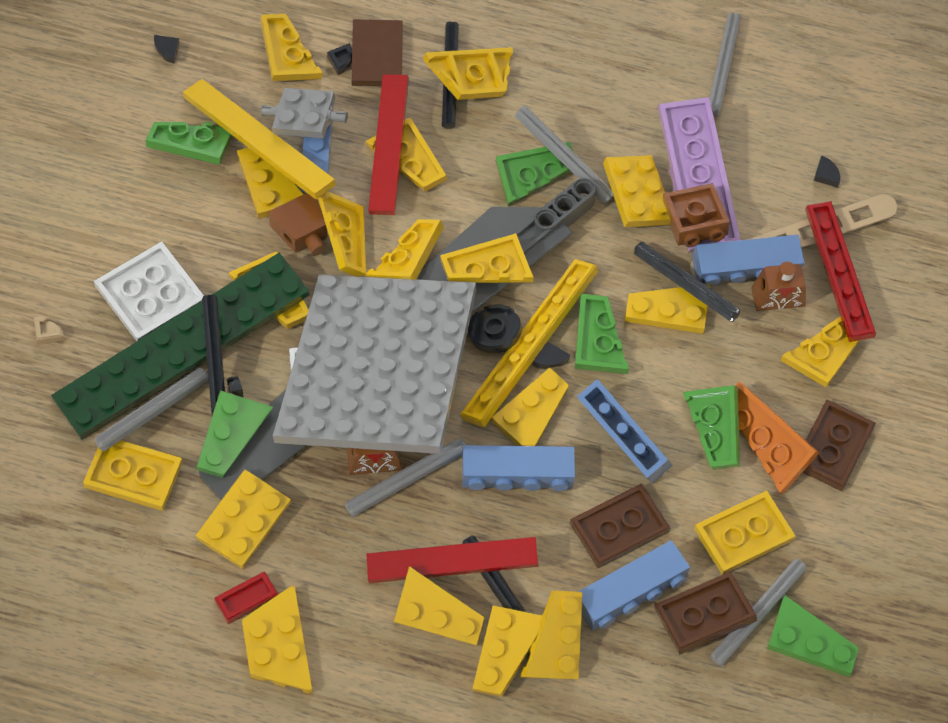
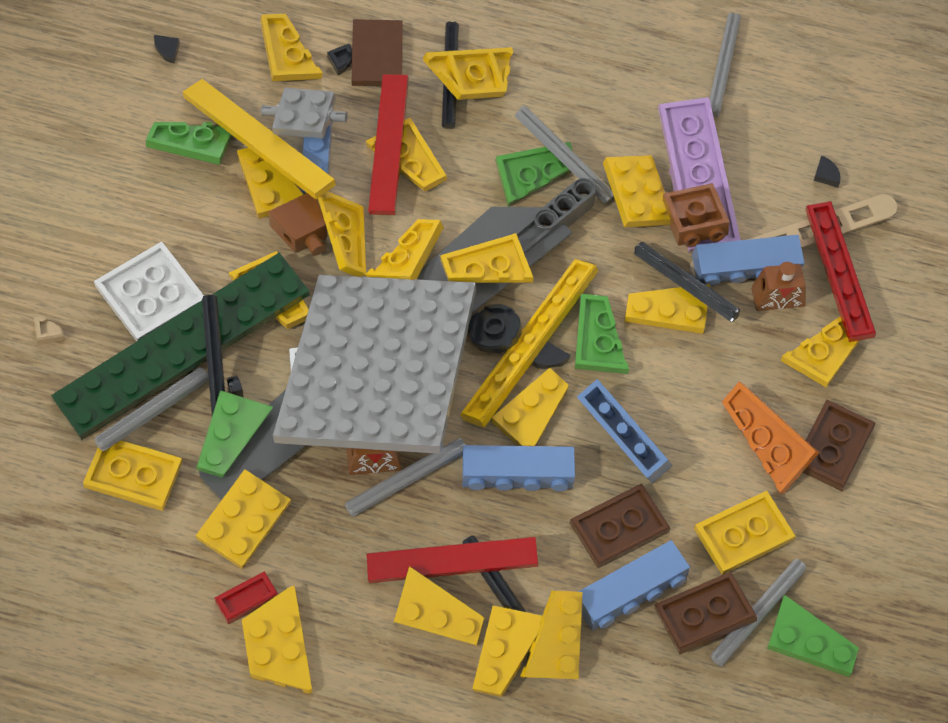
(717, 423): bright green wing -> none

